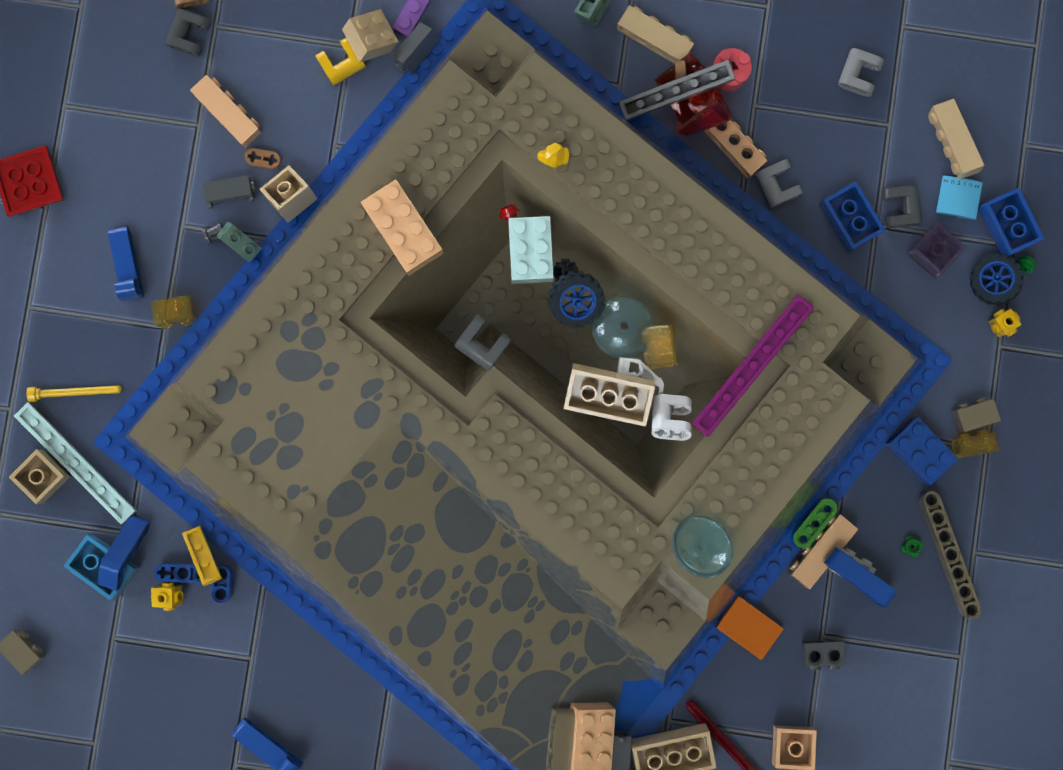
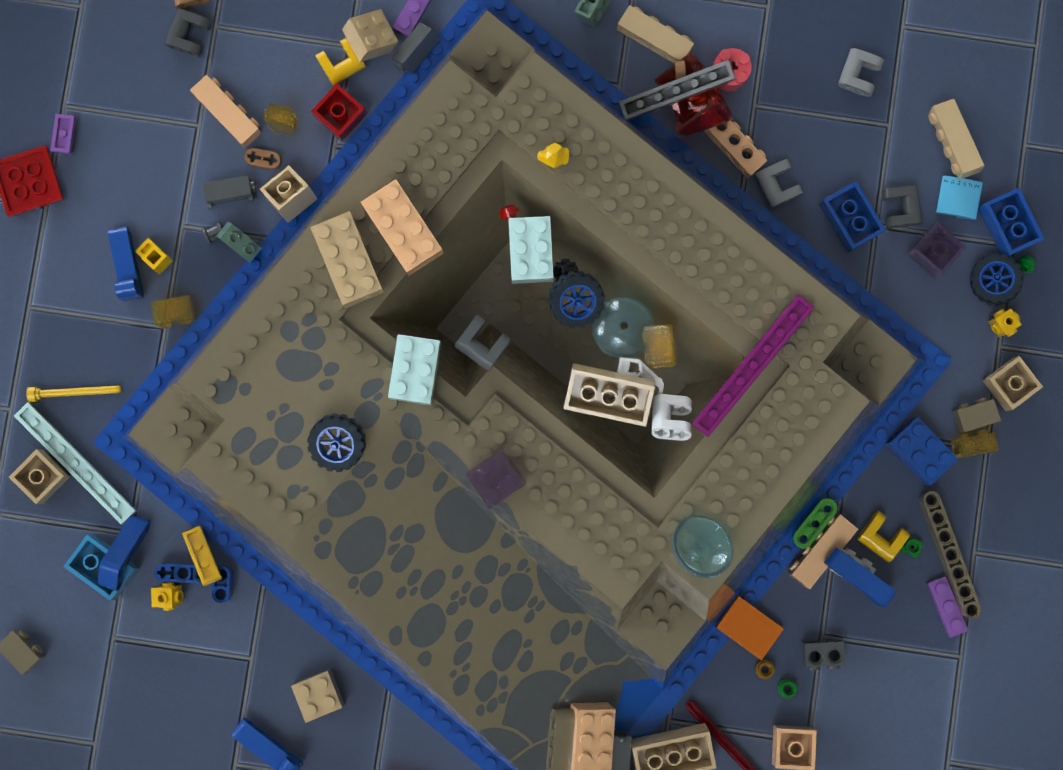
(63, 134): none -> medium lavender plate
(154, 256): none -> yellow brick
(280, 119): none -> clear yellow brick
(318, 695): none -> tan brick
(323, 457): none -> black wheel
(339, 112): none -> red brick
(347, 259): none -> tan brick
(414, 369): none -> light aqua brick
(496, 478): none -> clear purple brick
(771, 669): none -> pearl gold plate
(793, 690): none -> green plate
(878, 544): none -> yellow connector
(947, 606): none -> medium lavender plate
(1012, 383): none -> tan brick

